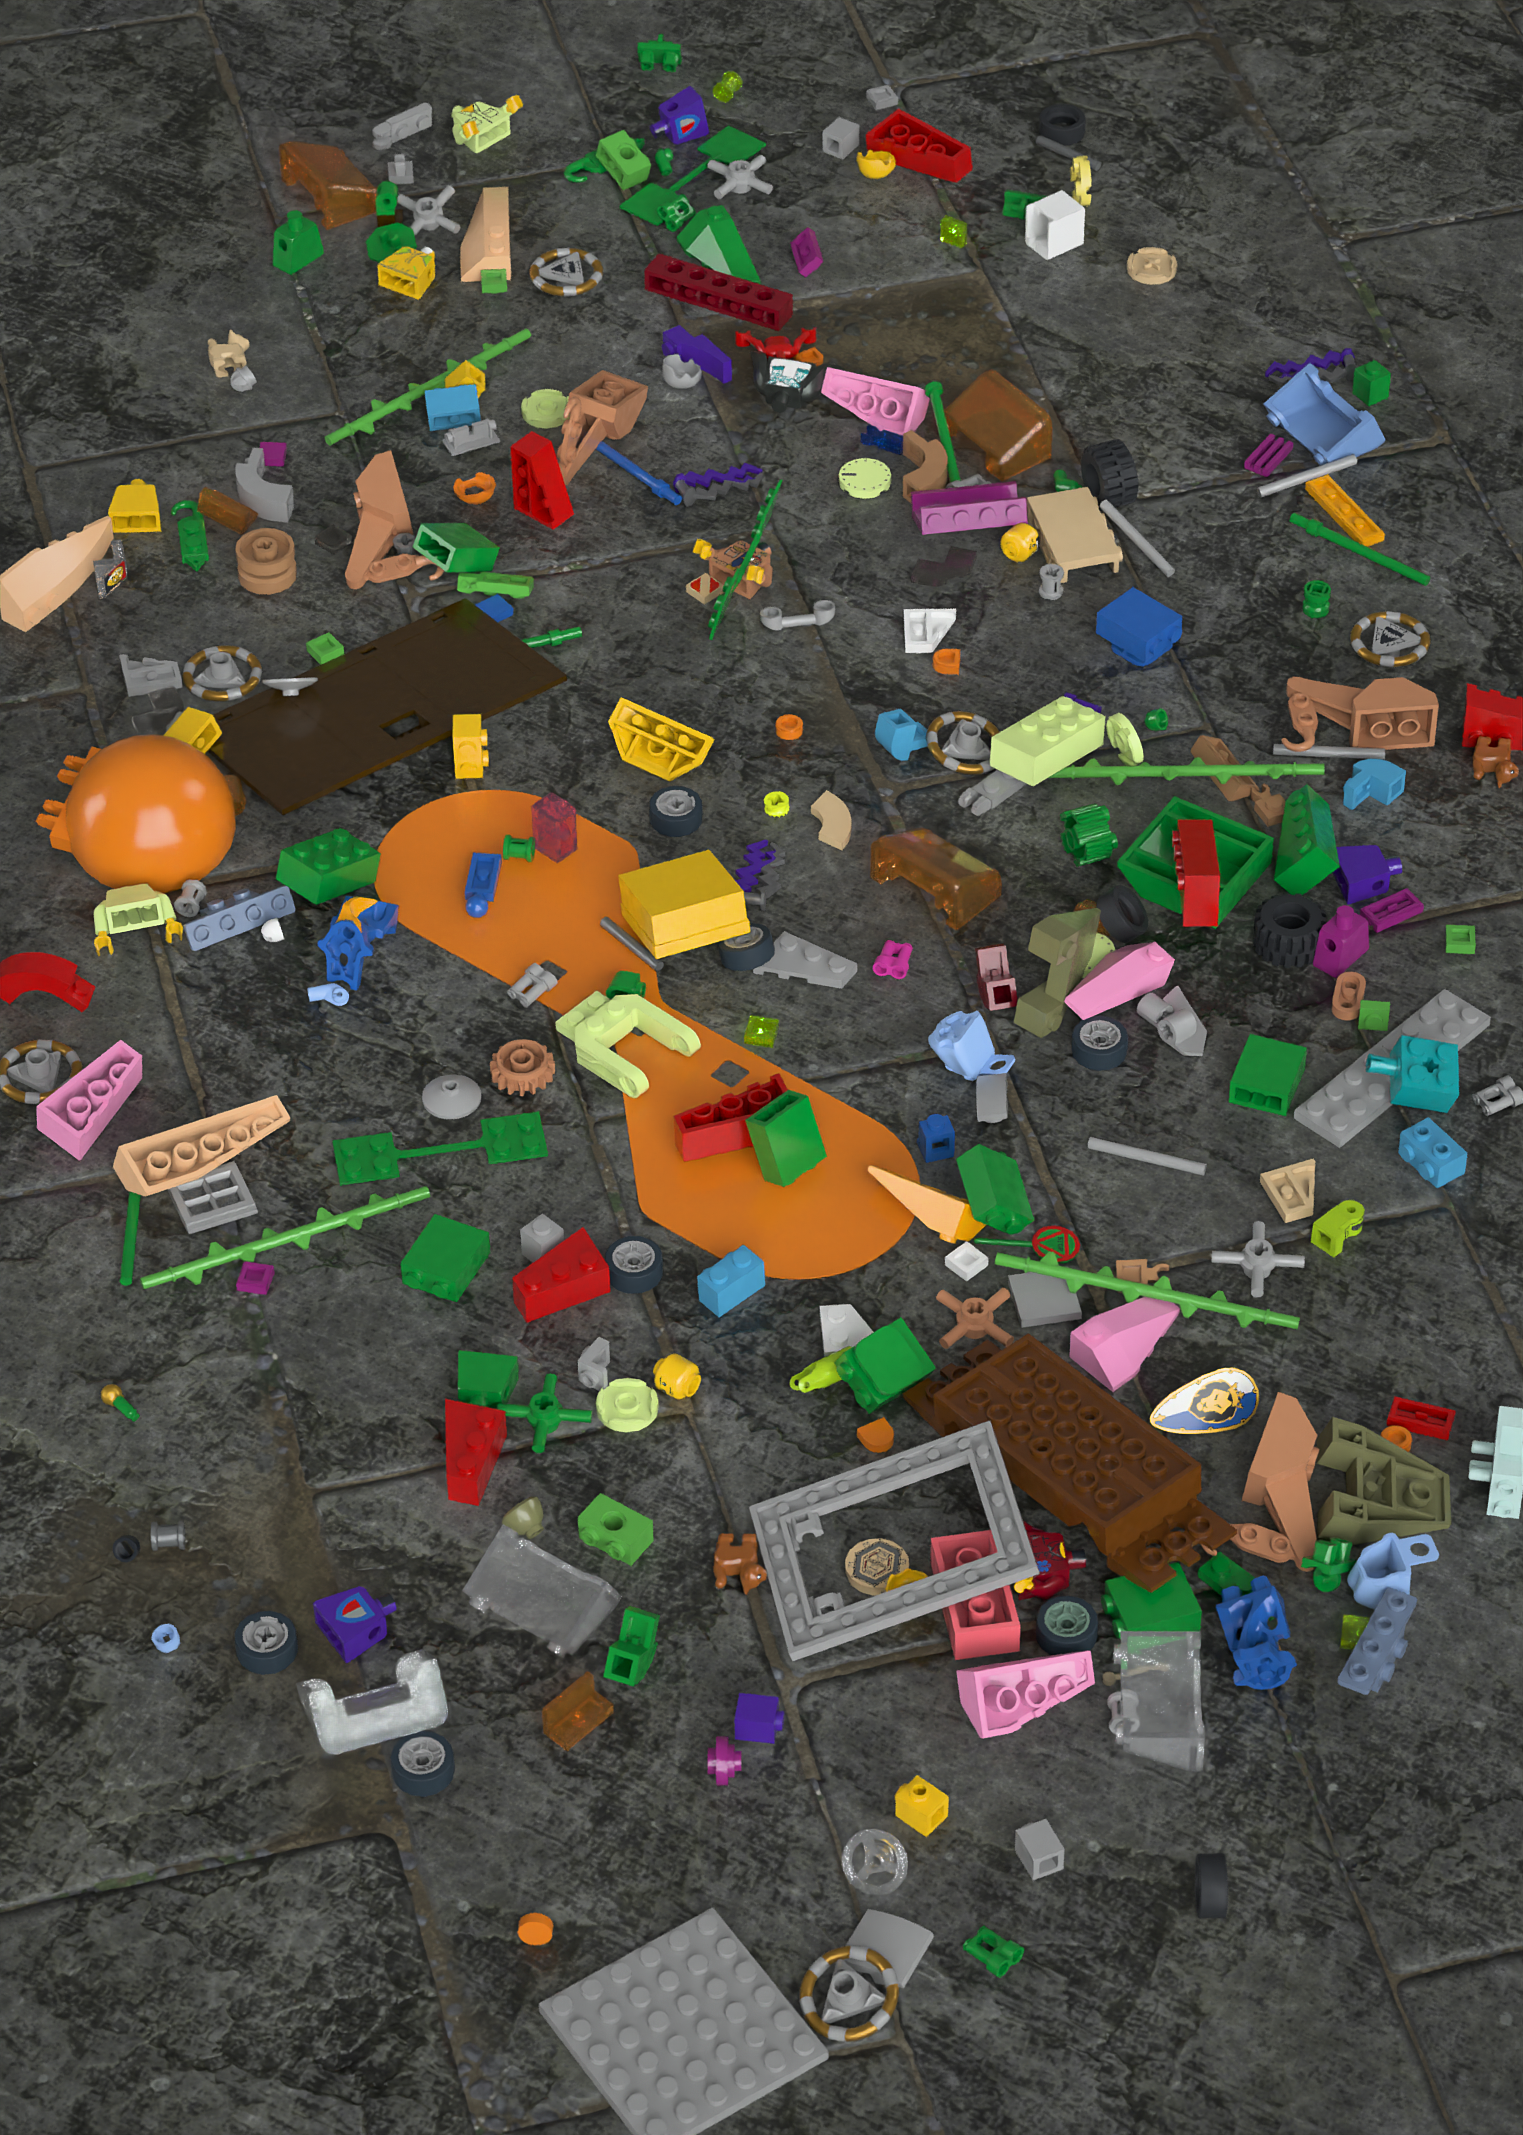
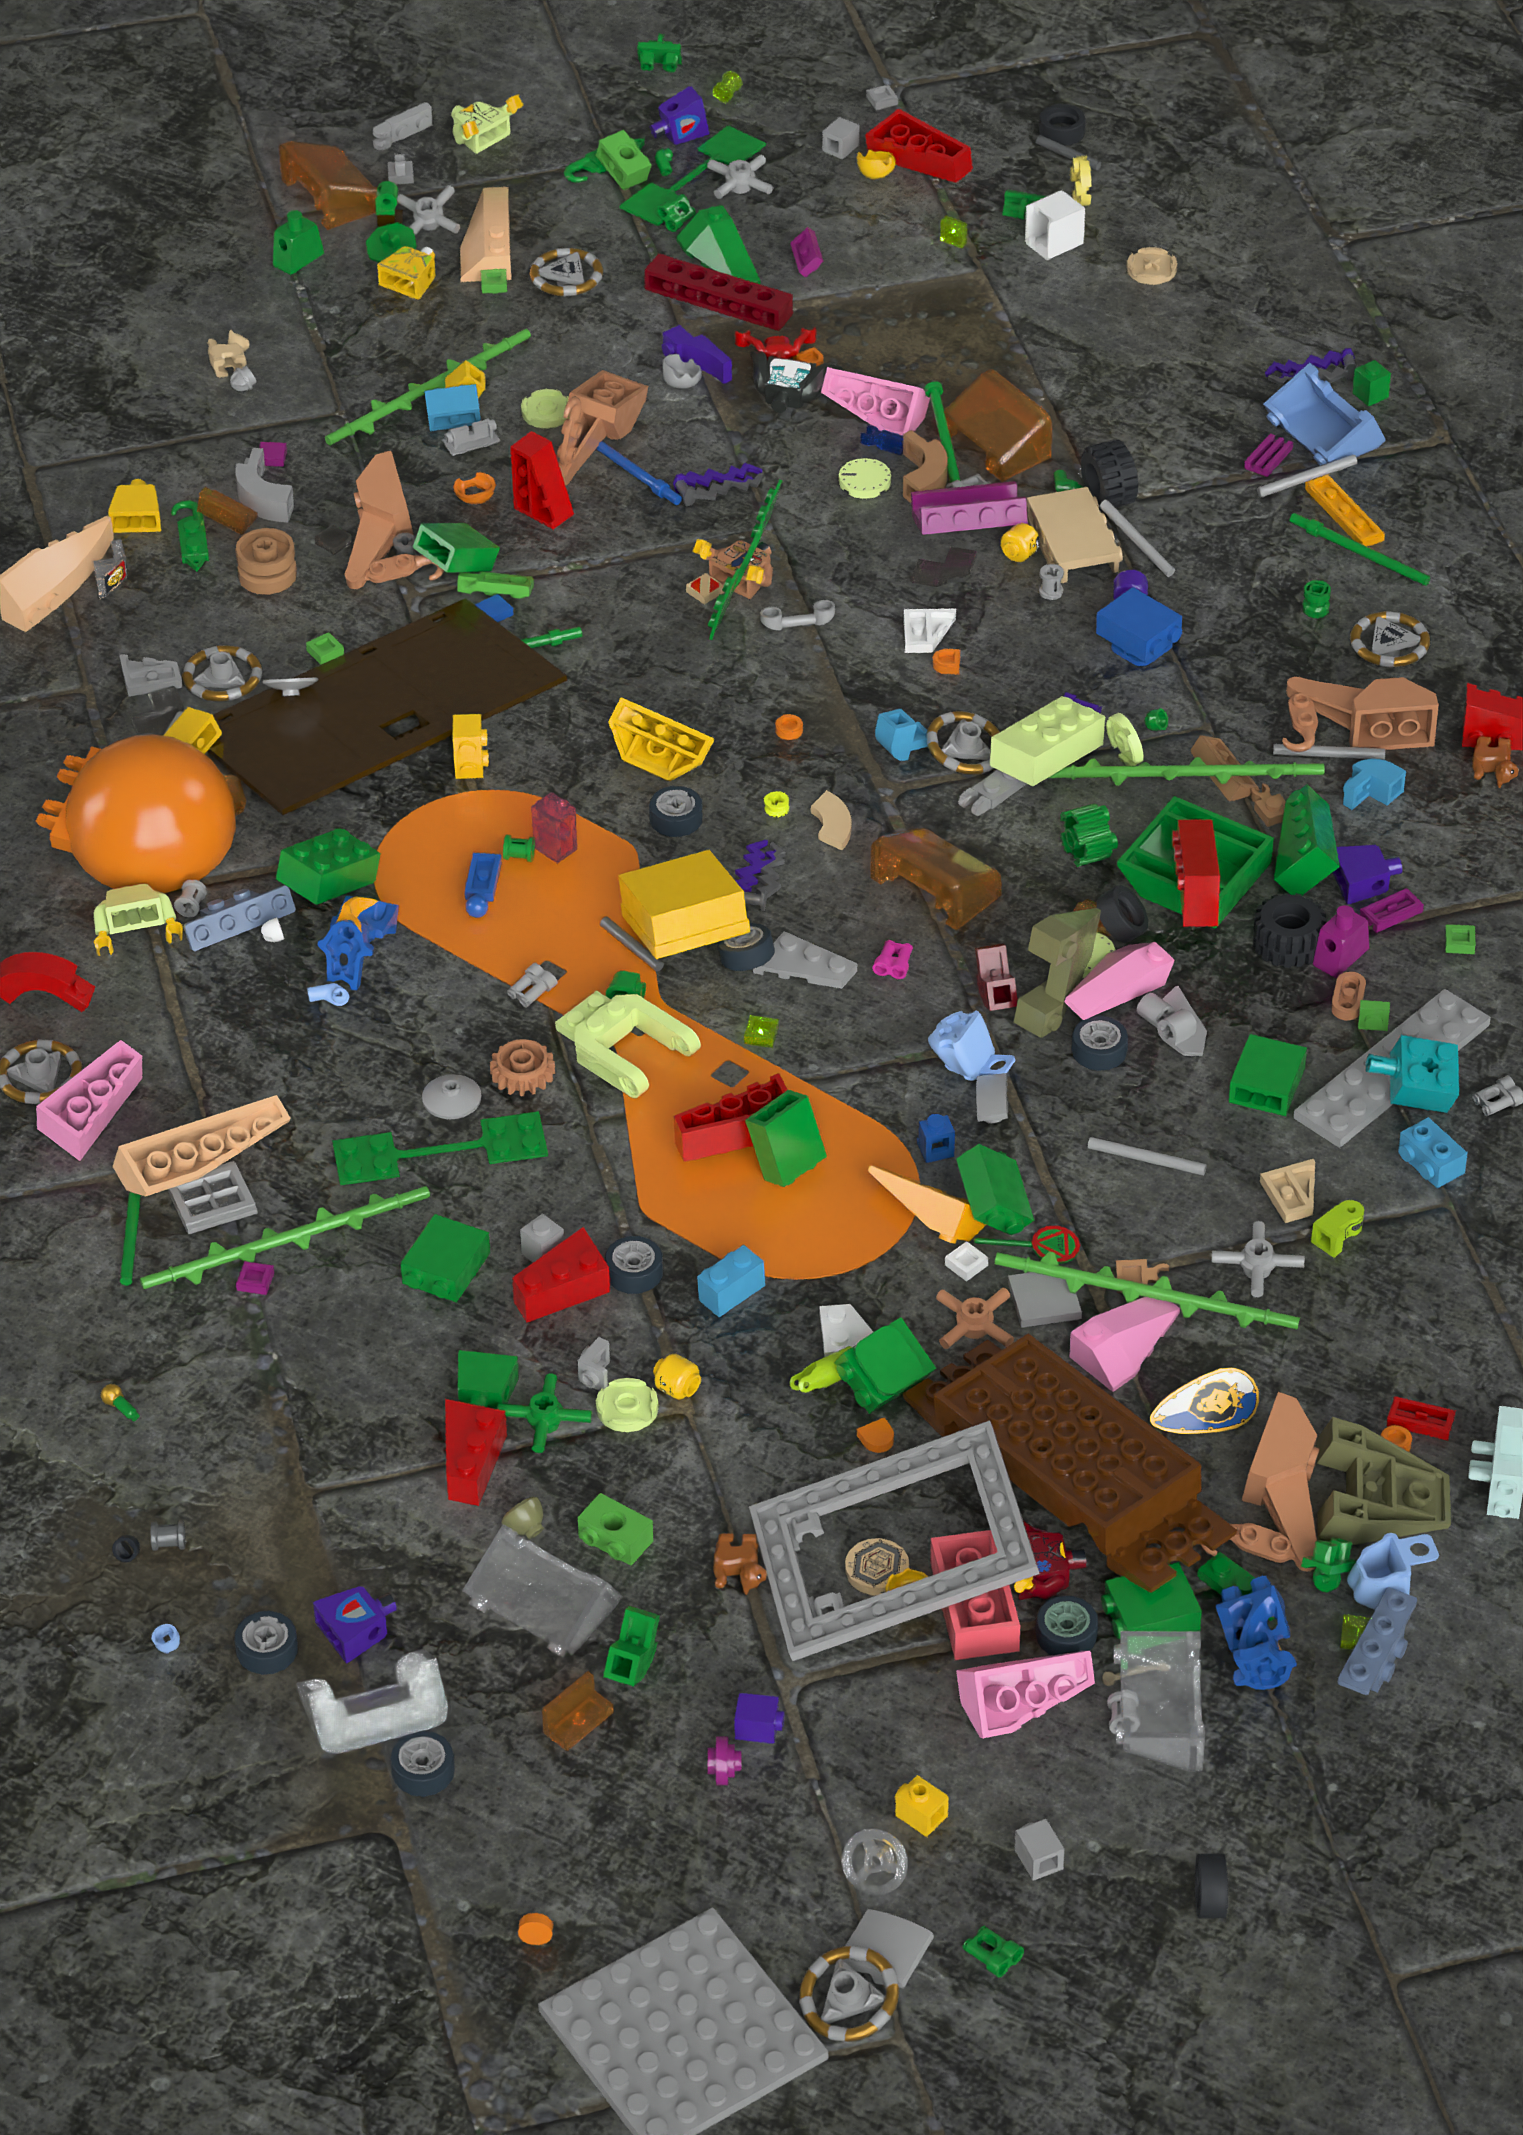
(1126, 580): none -> dark purple head

